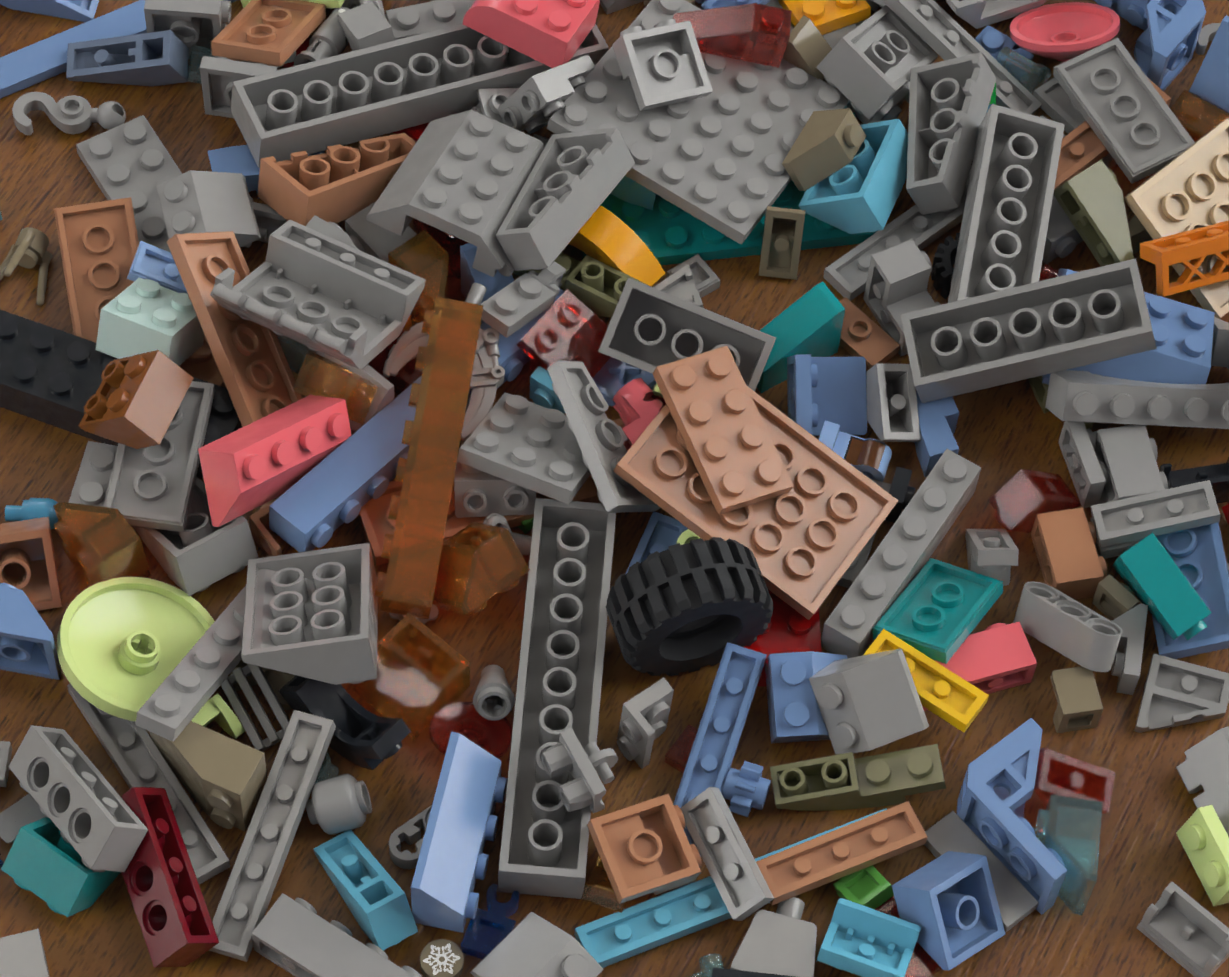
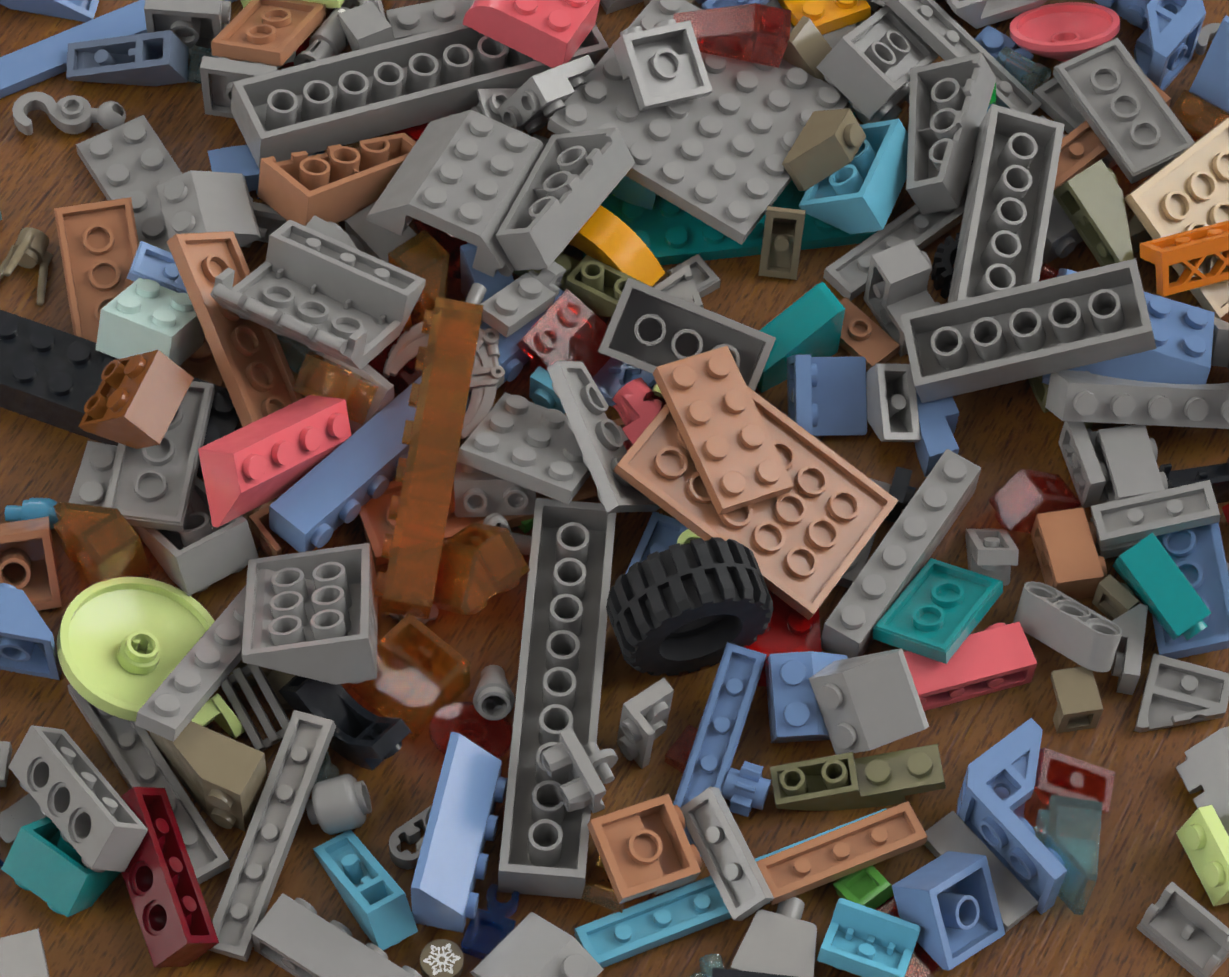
(866, 455): leg -> none
(937, 687): yellow plate -> none

